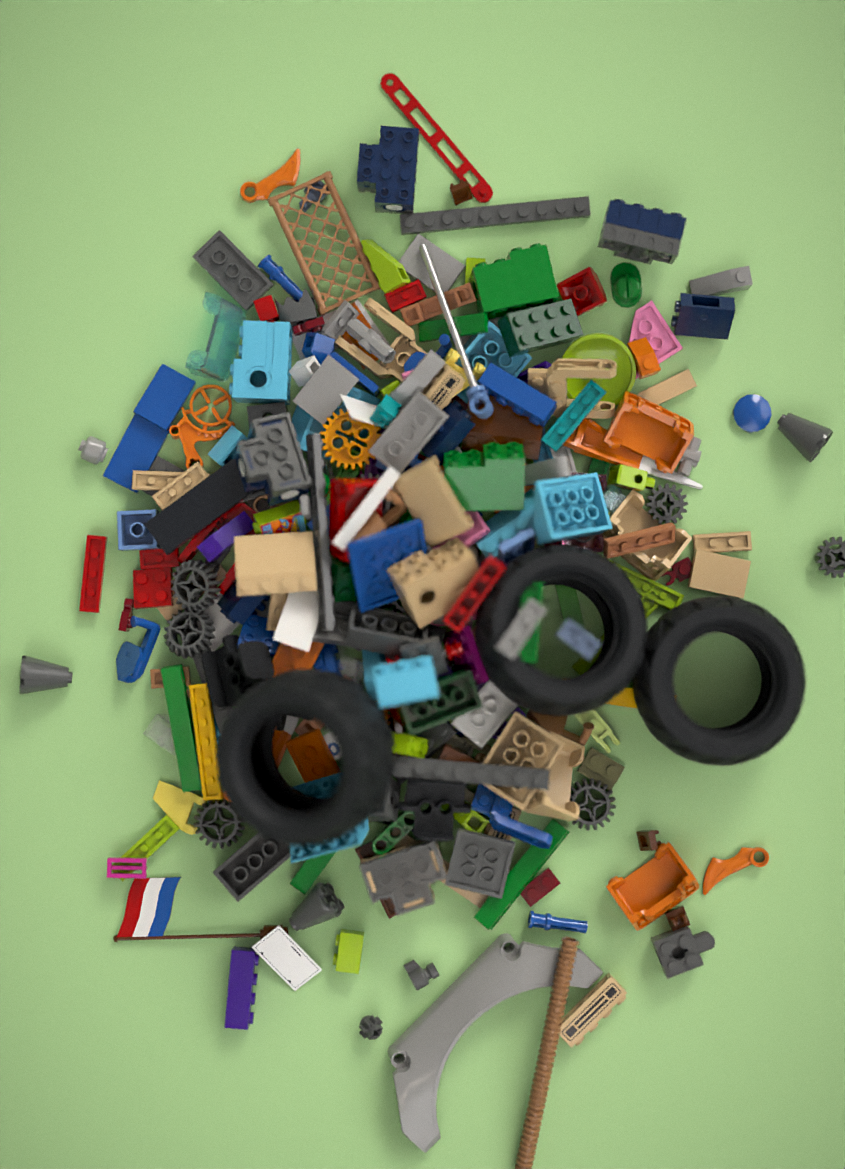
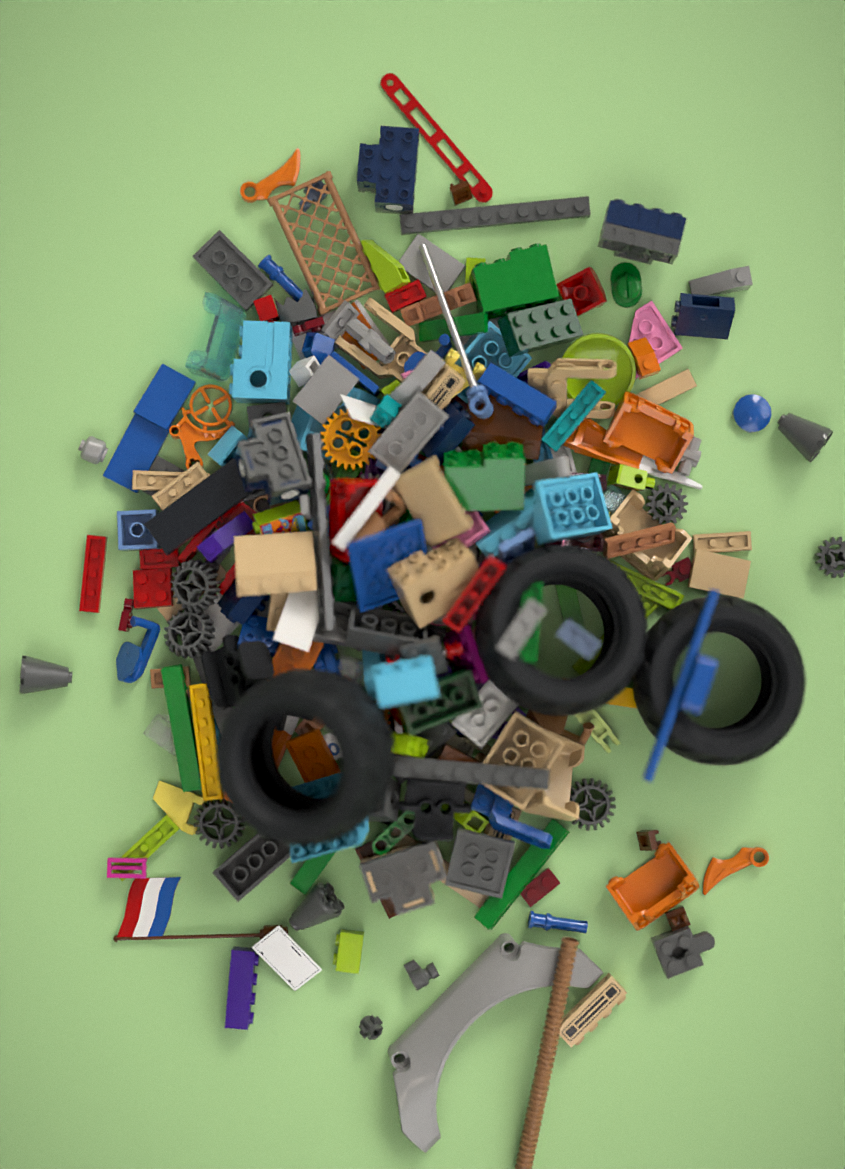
(600, 768): olive plate -> none
(680, 685): none -> blue piece
(698, 684): none -> blue beam

